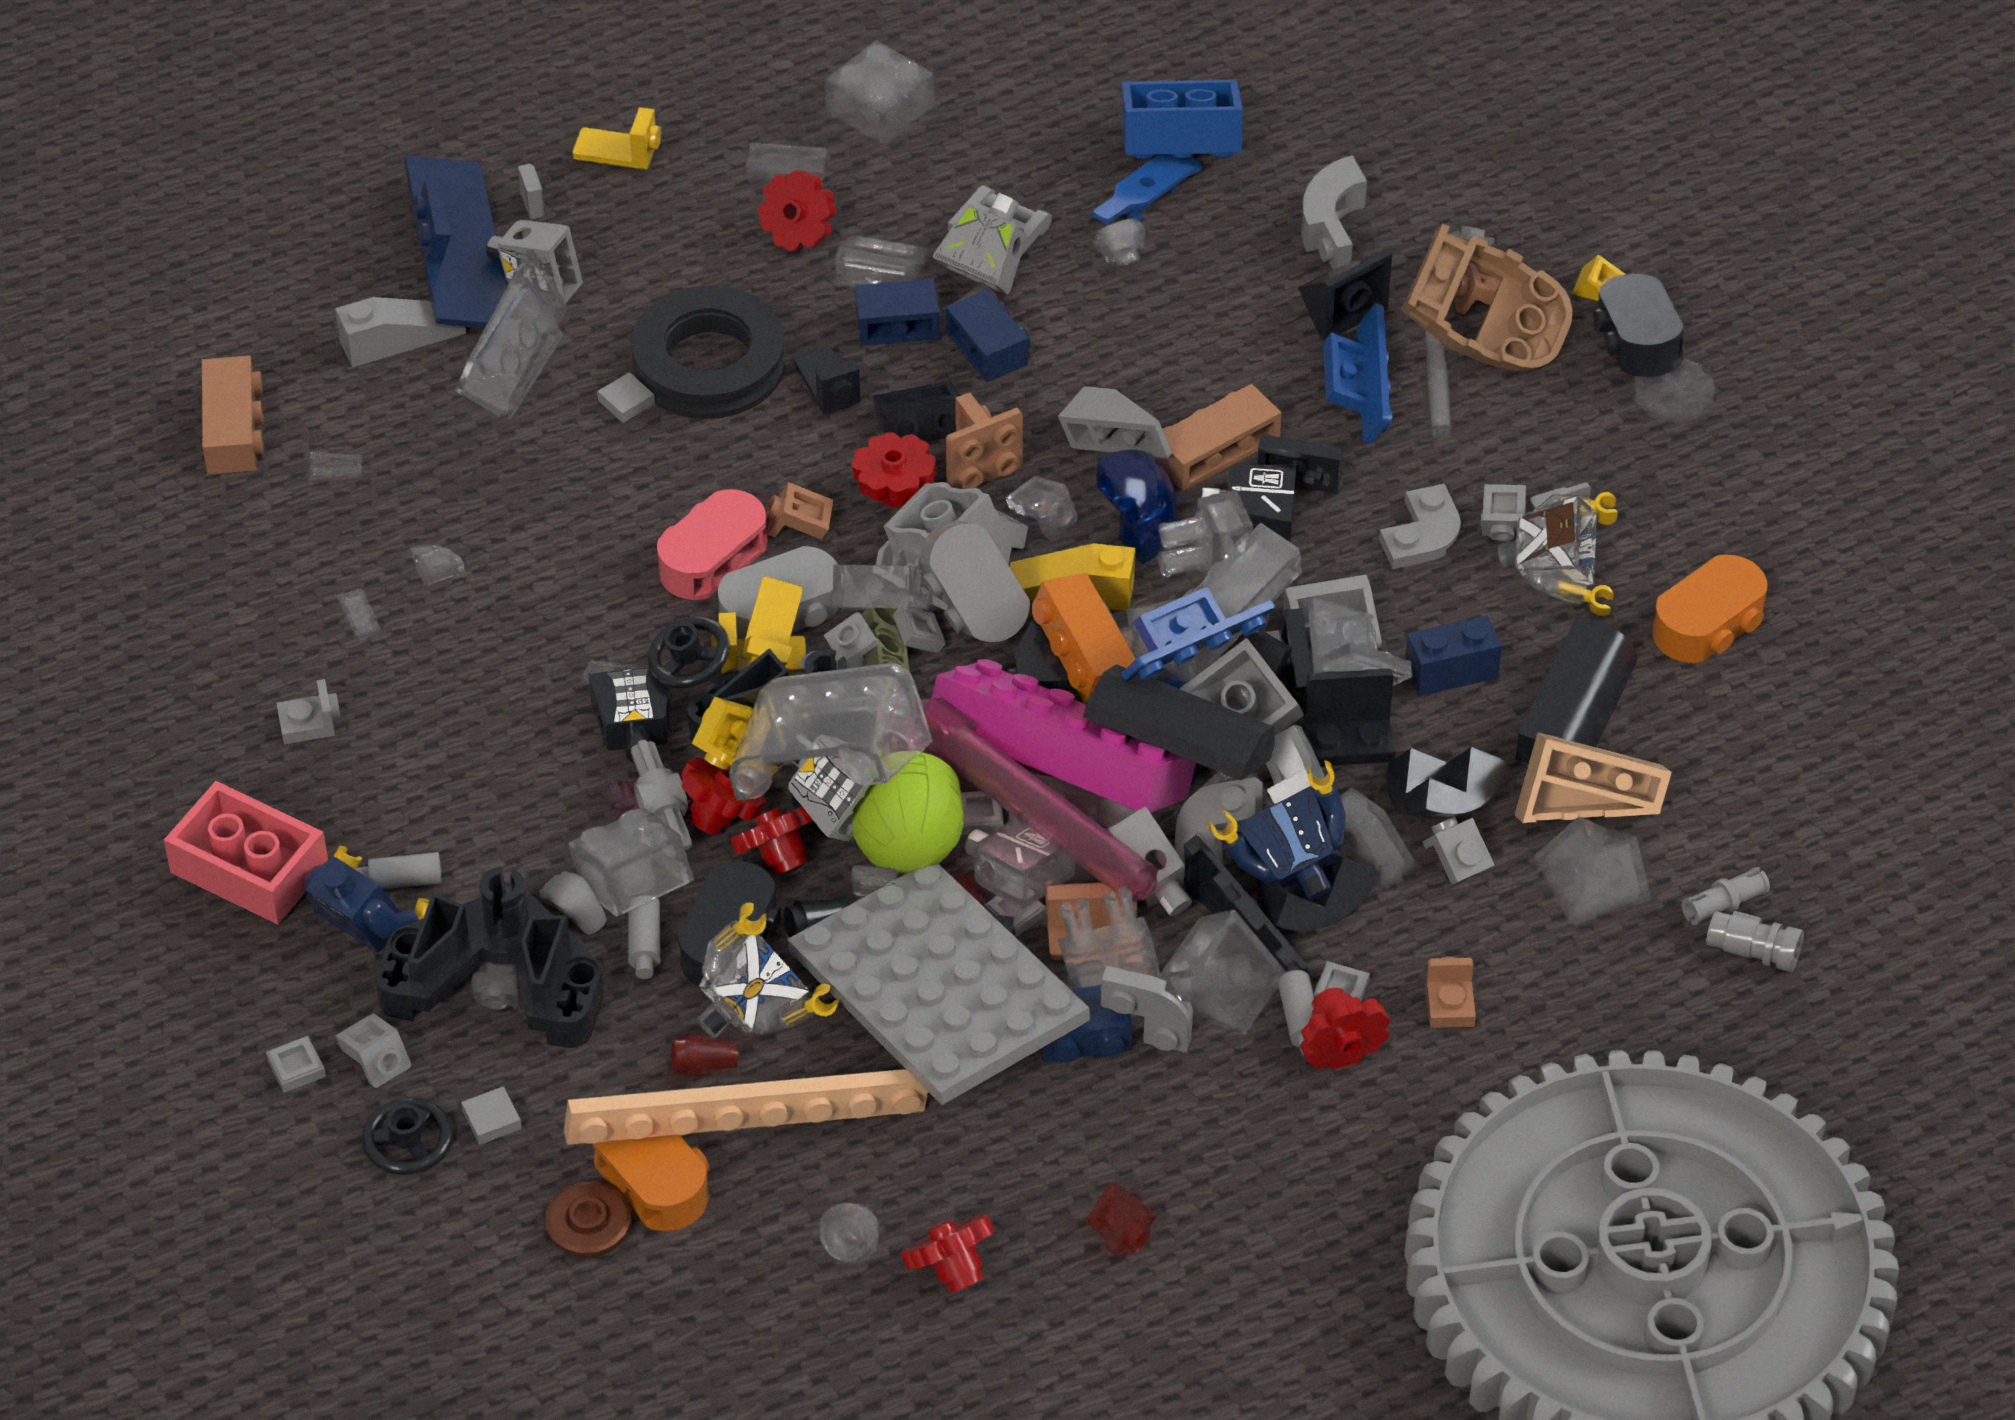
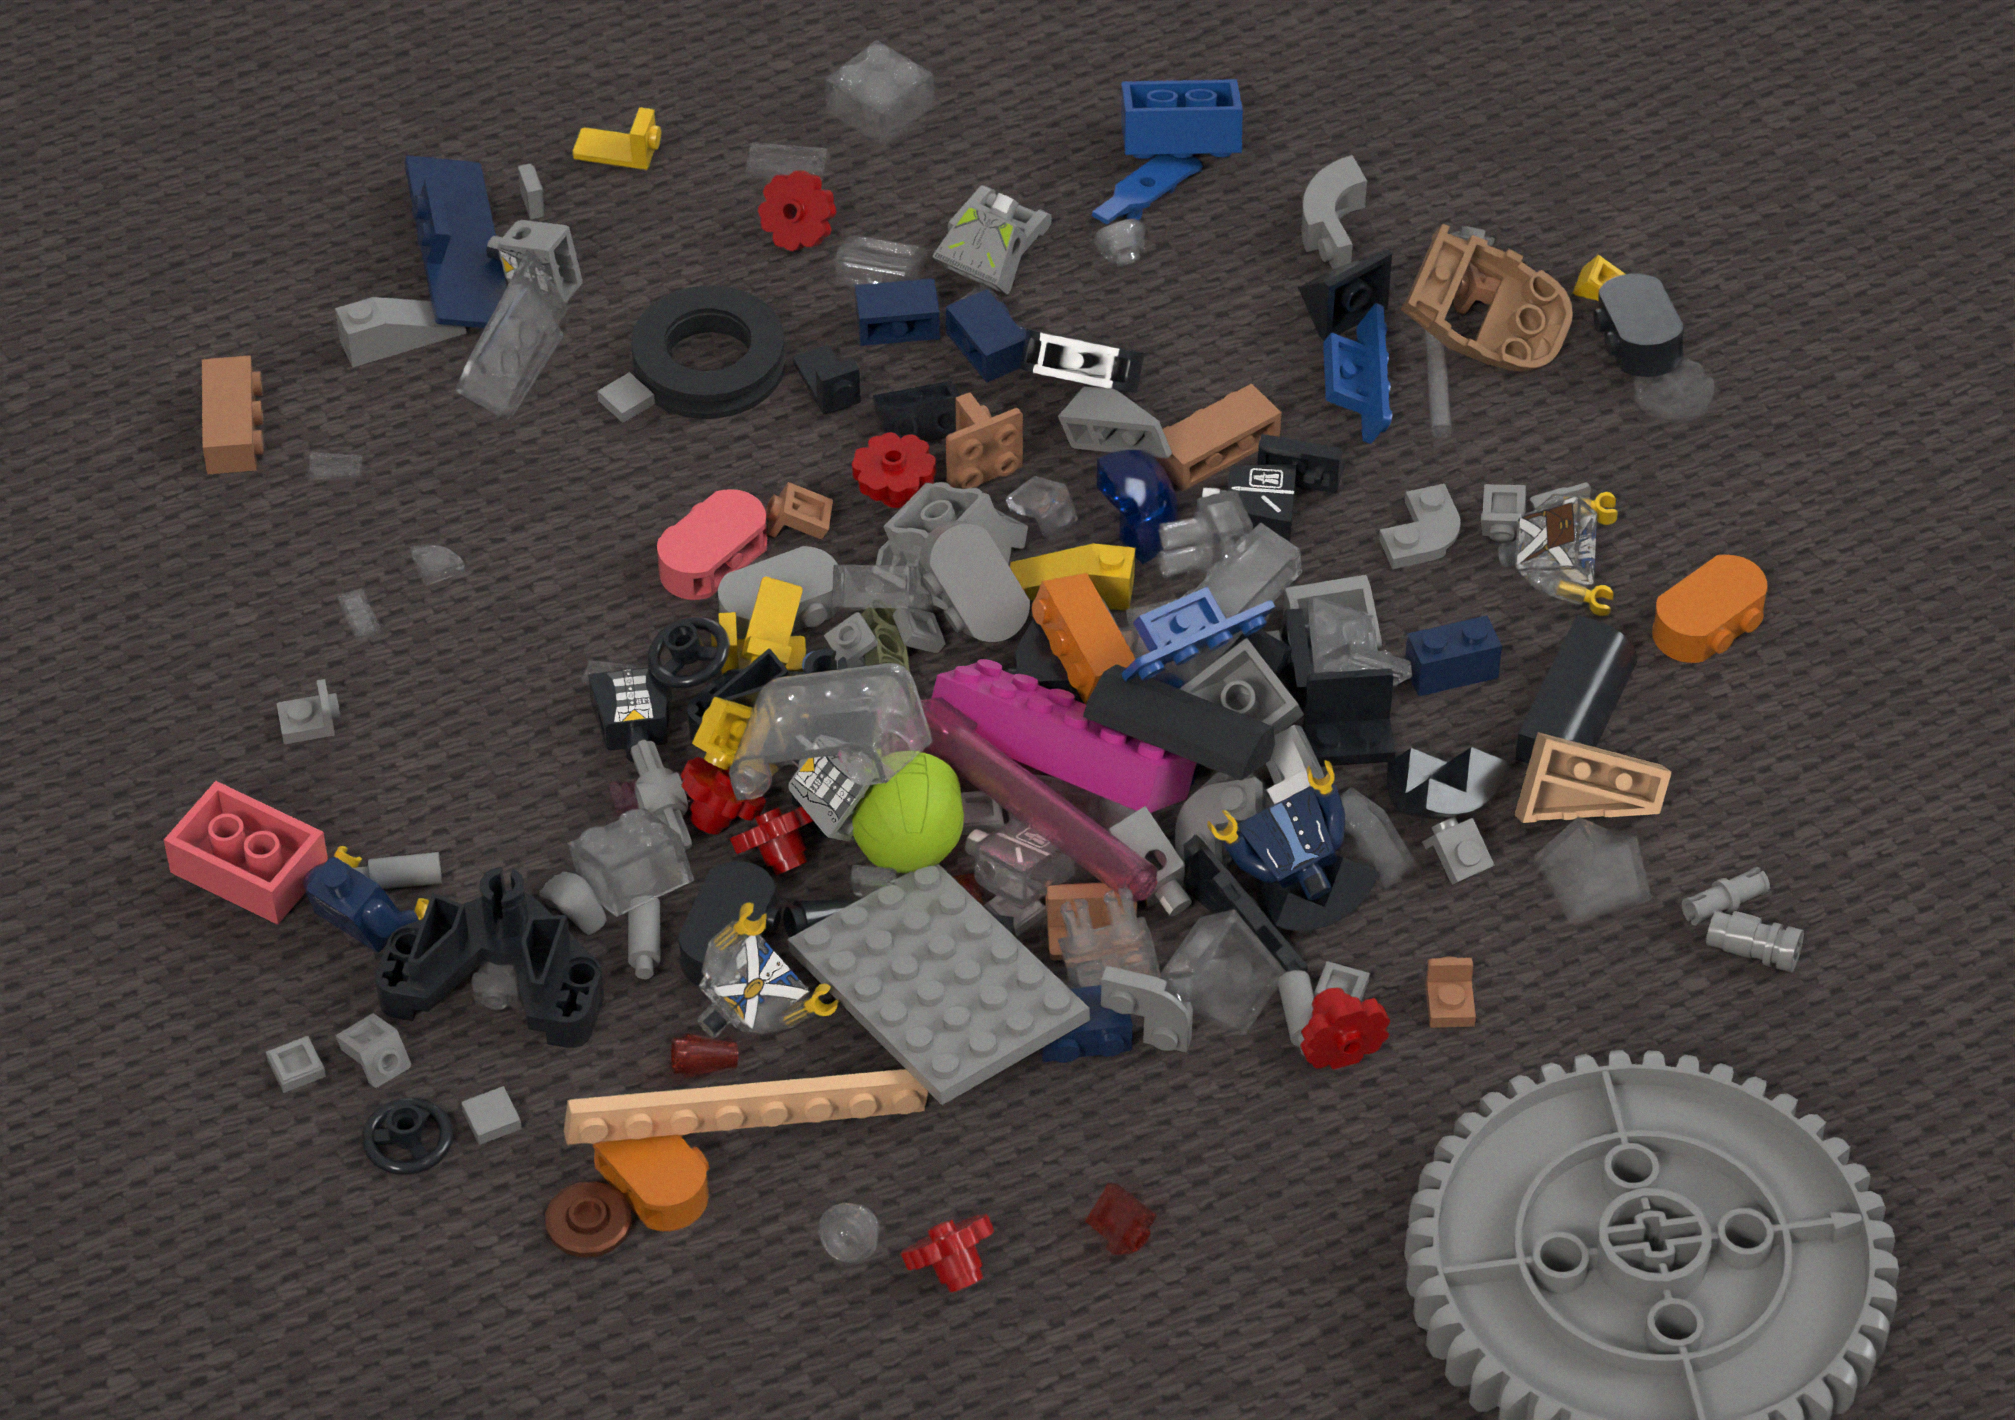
(1081, 360): none -> brick

